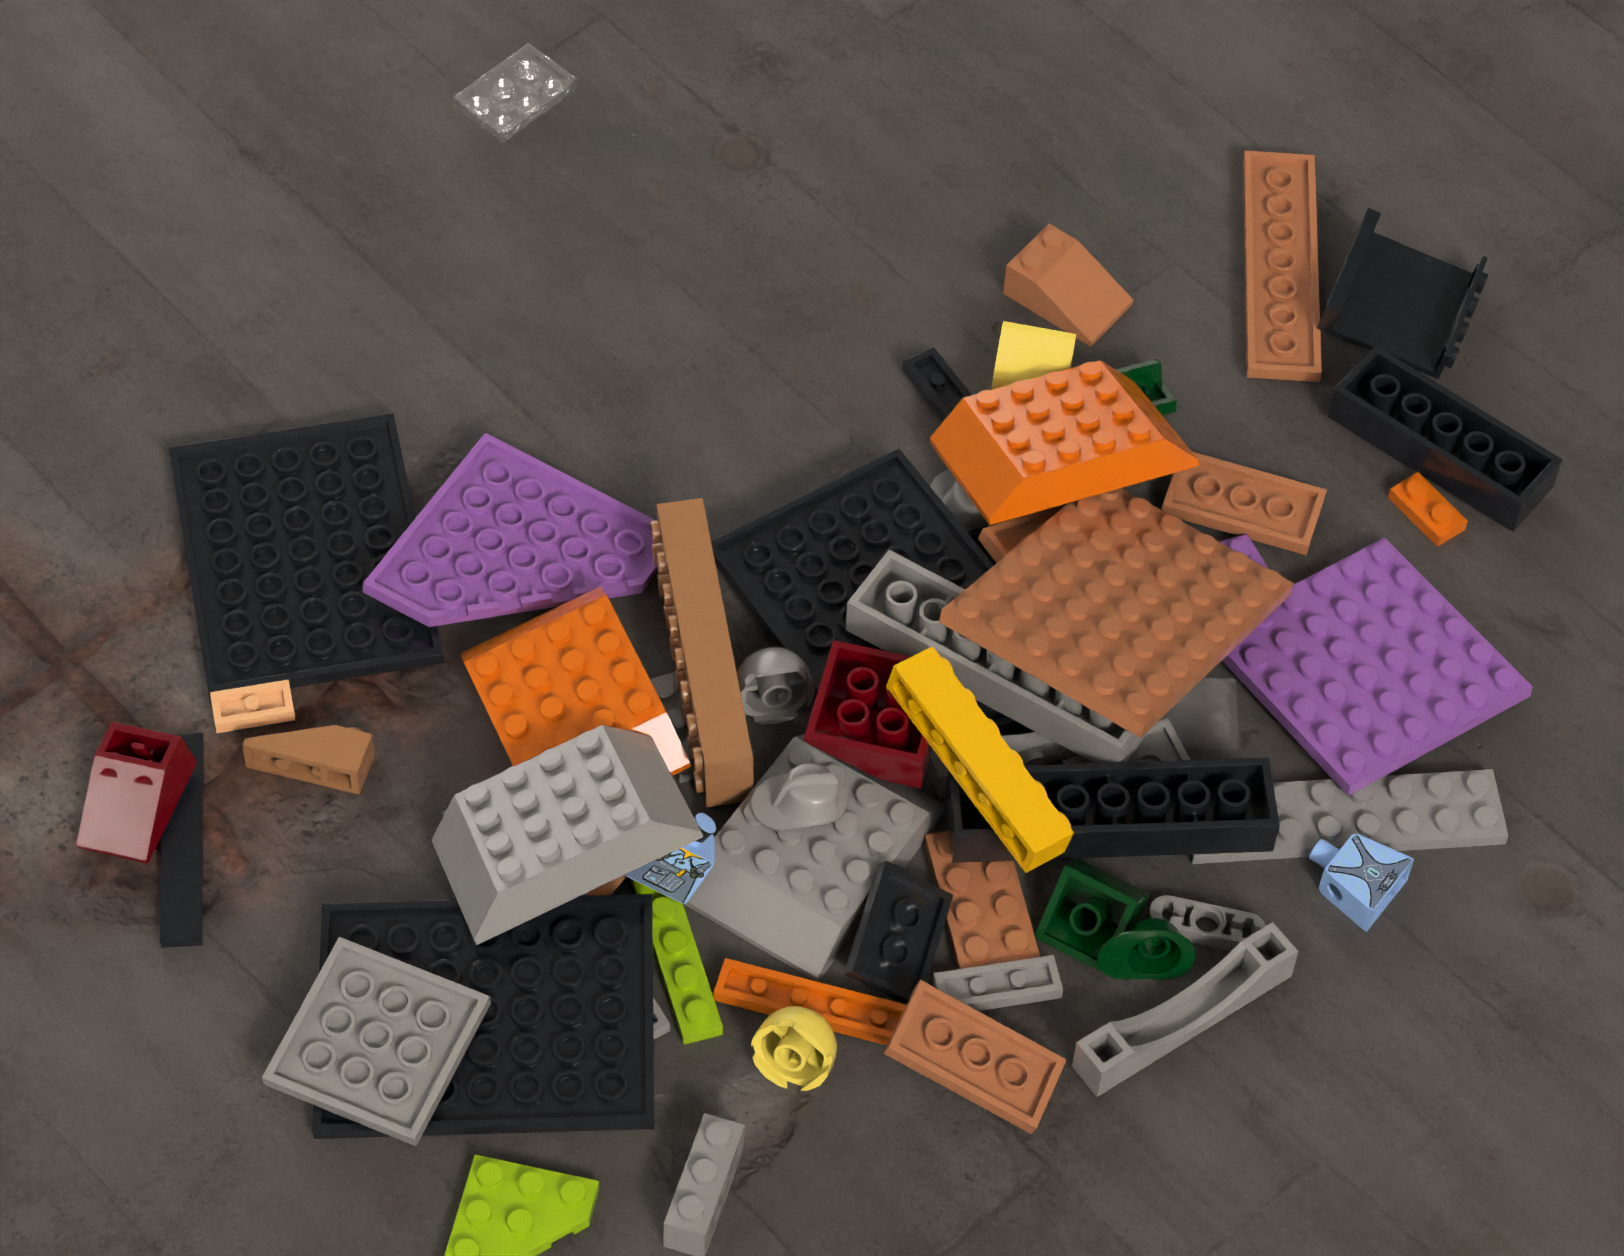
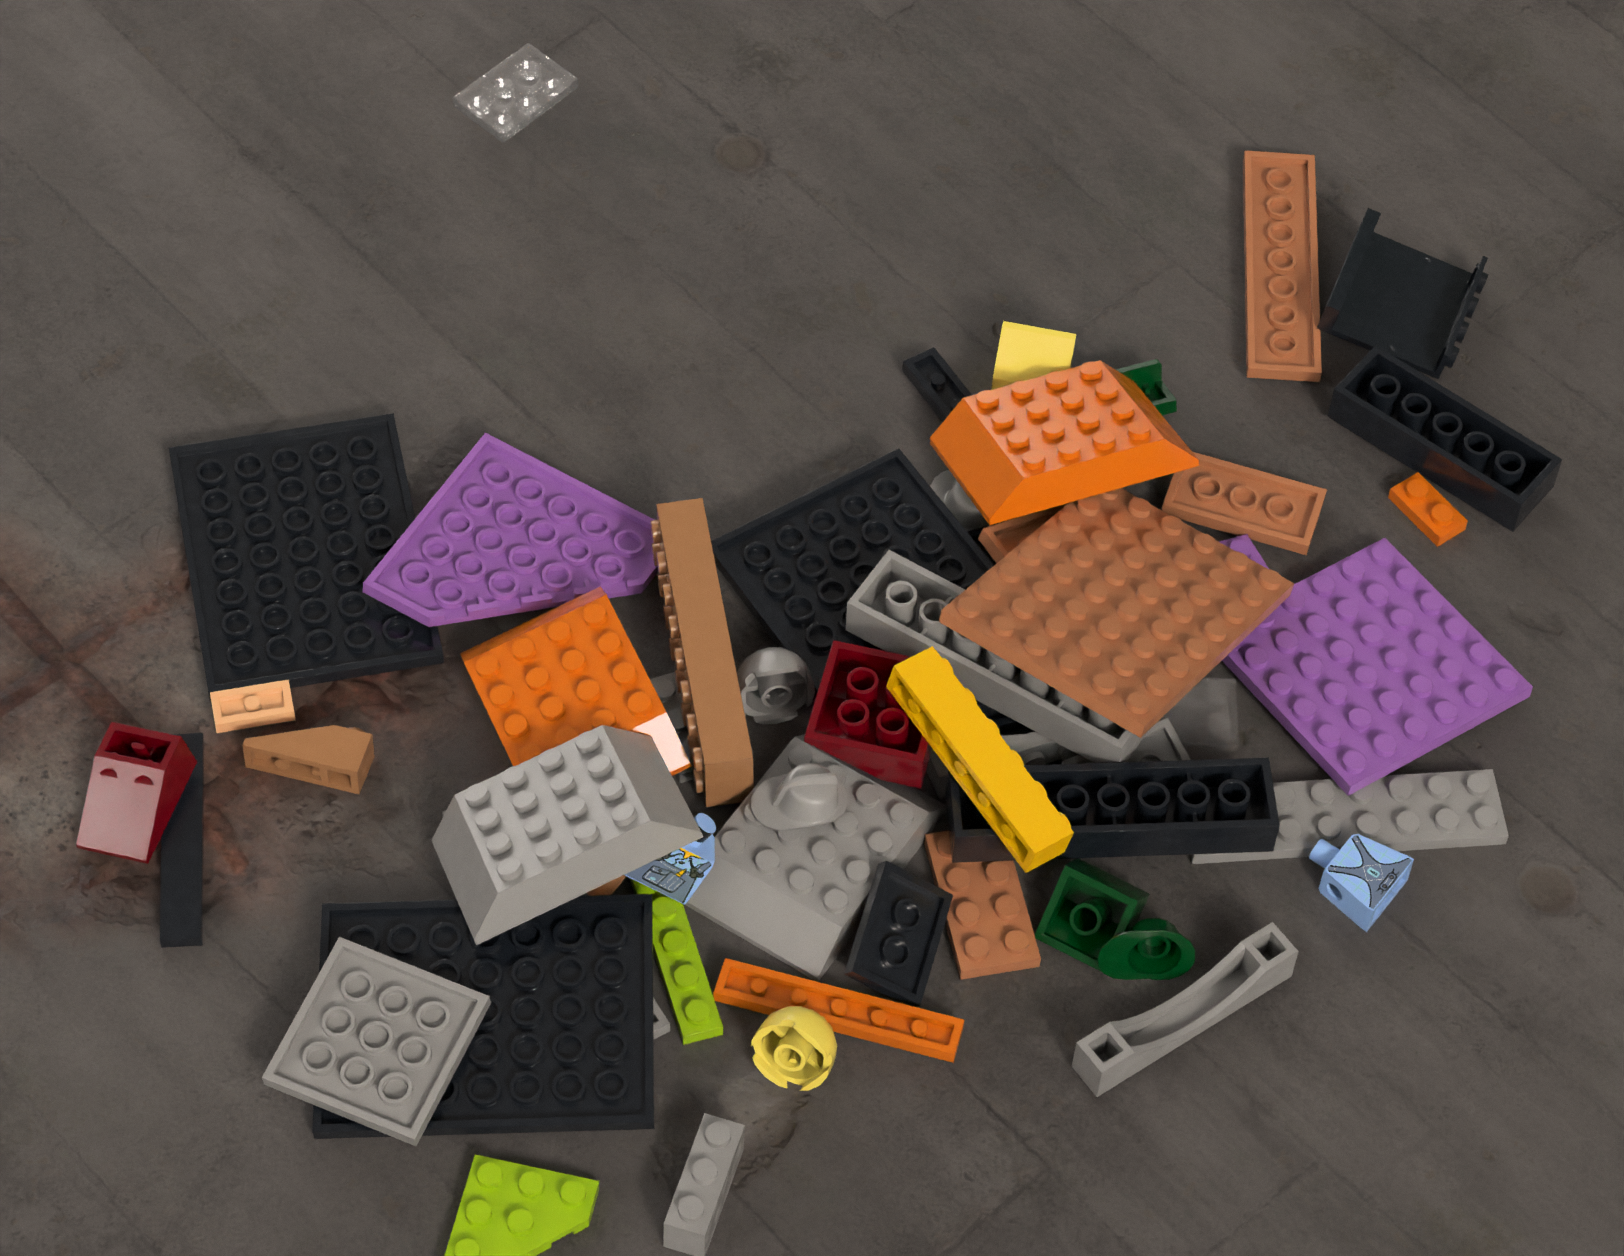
(975, 1056): nougat plate -> none
(1003, 983): light grey plate -> none
(1065, 285): nougat slope -> none
(1197, 910): light grey beam -> none

